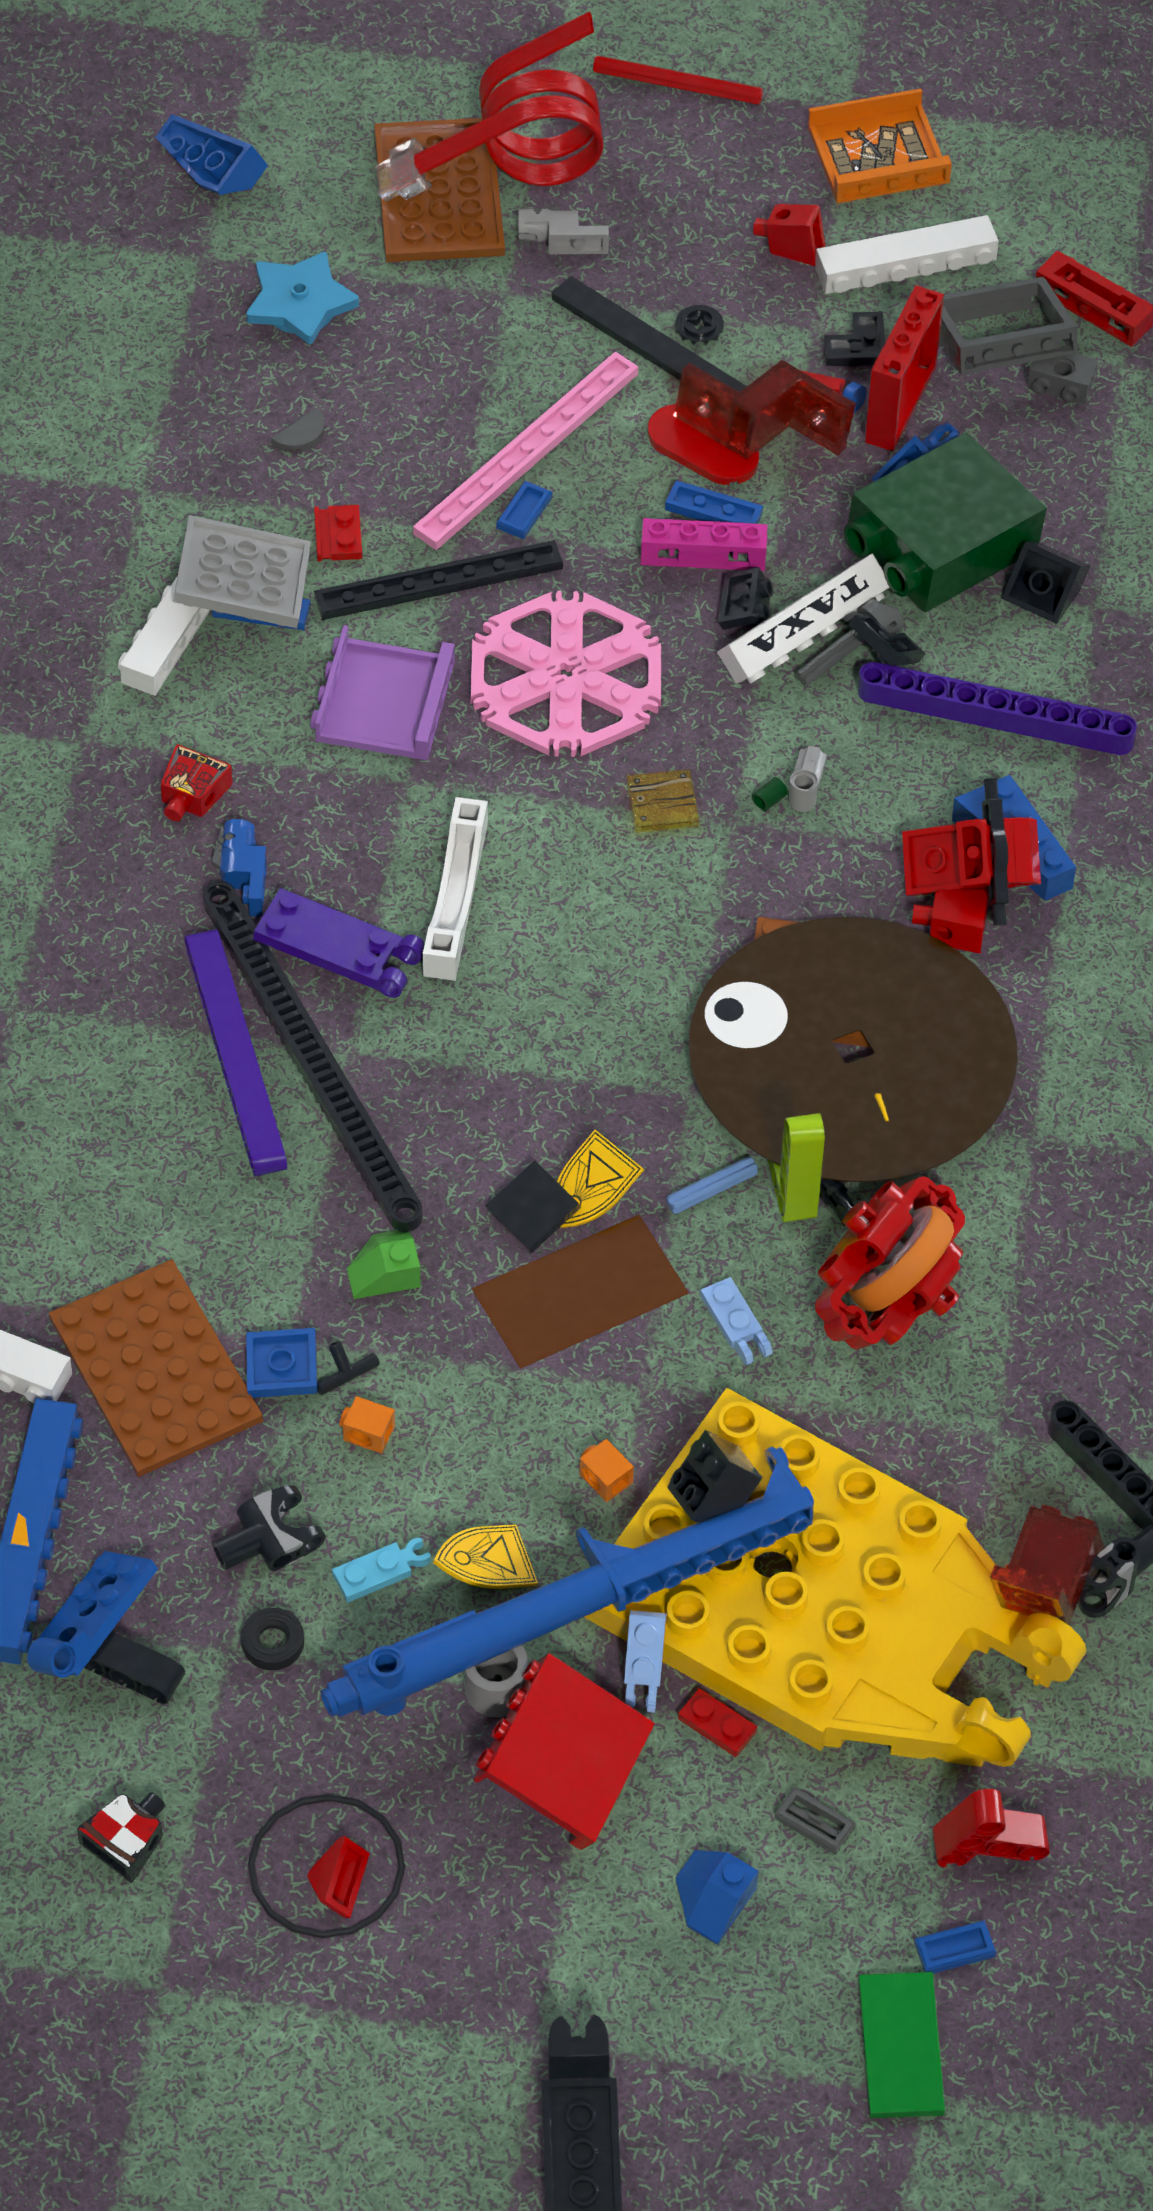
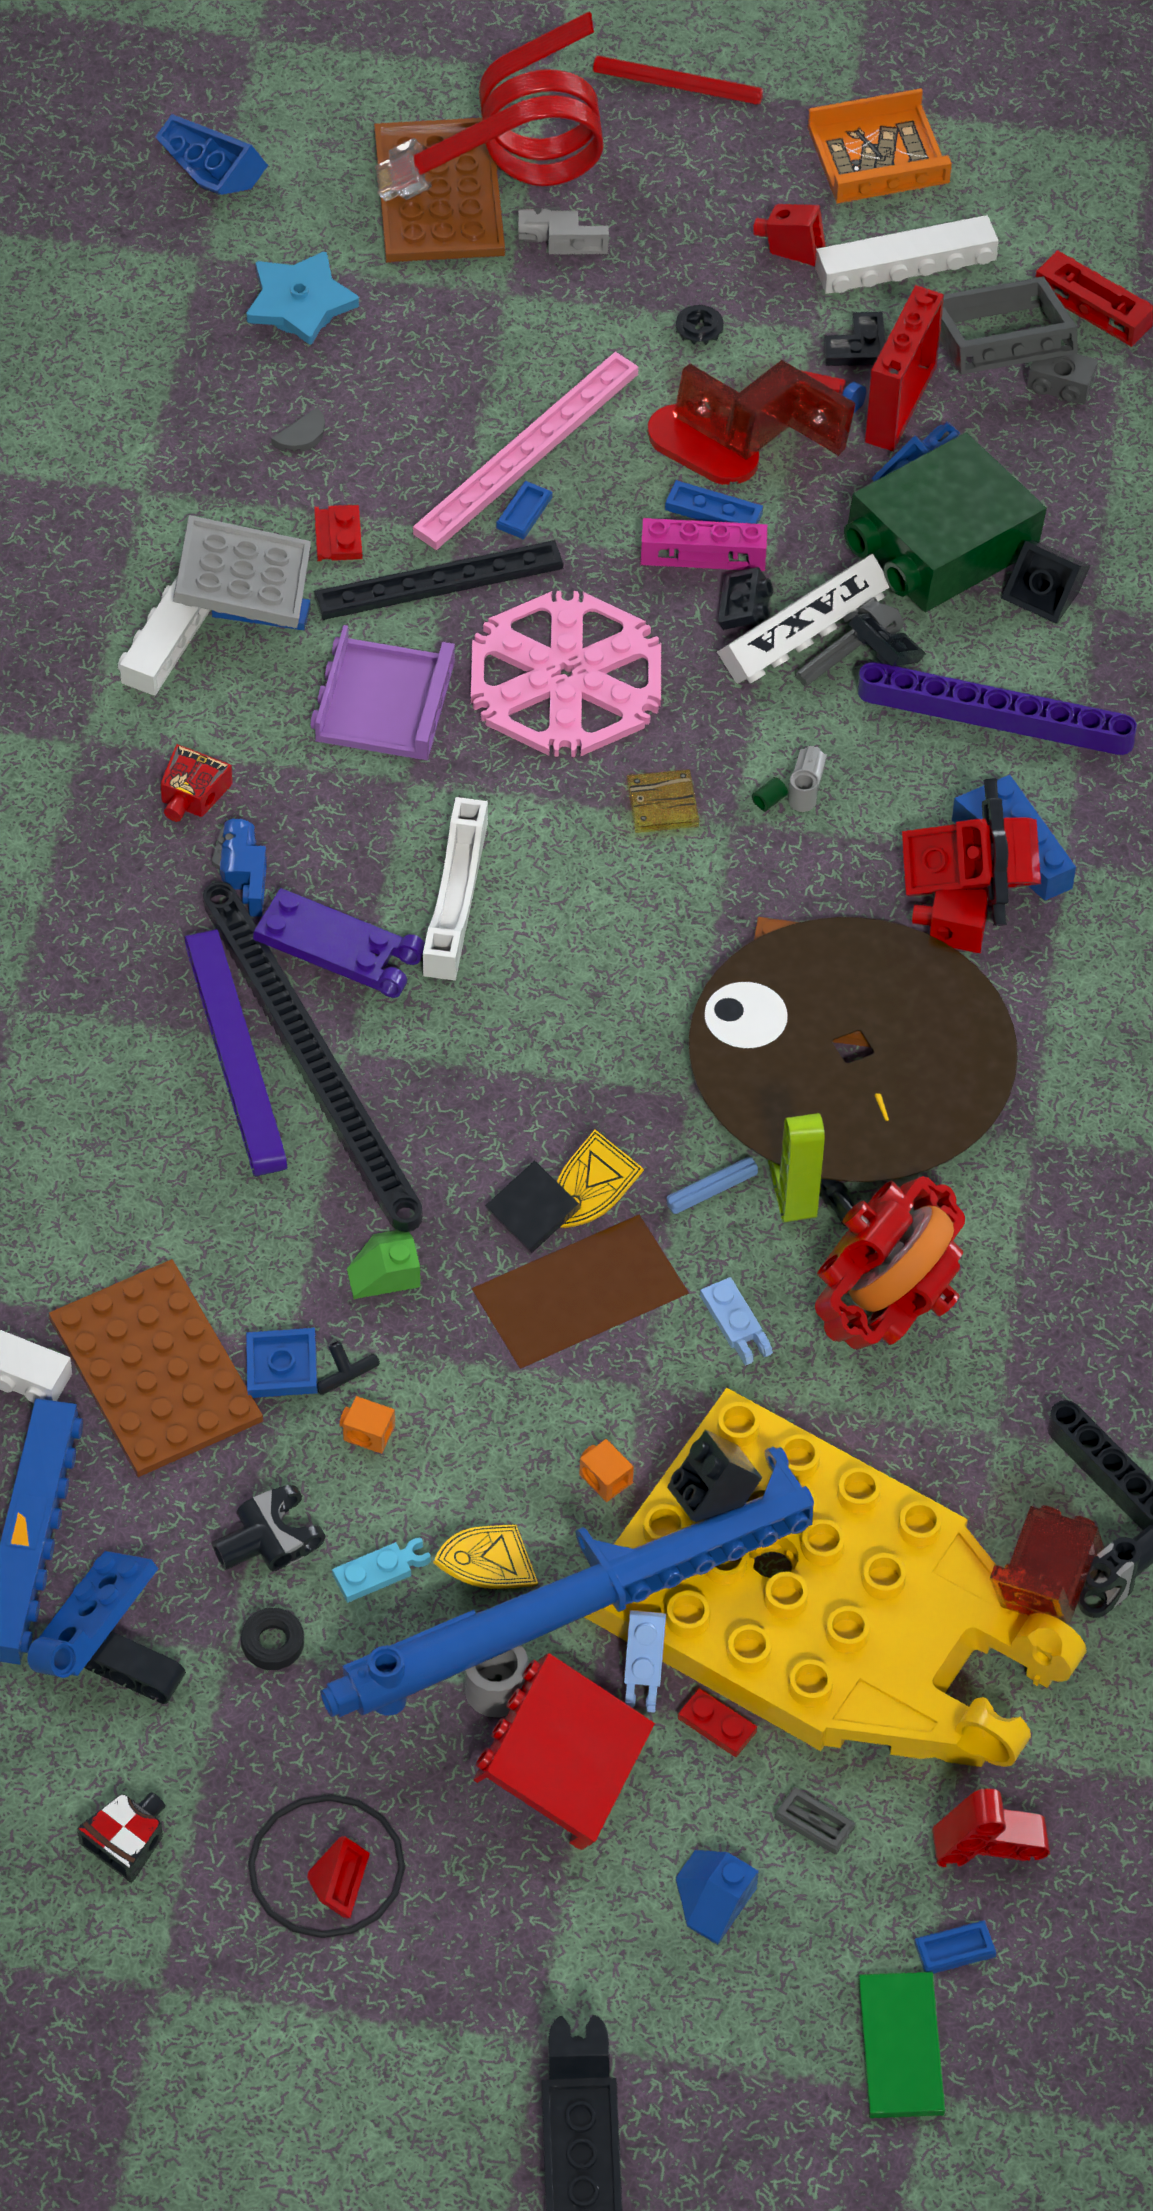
(634, 332): black tile -> none

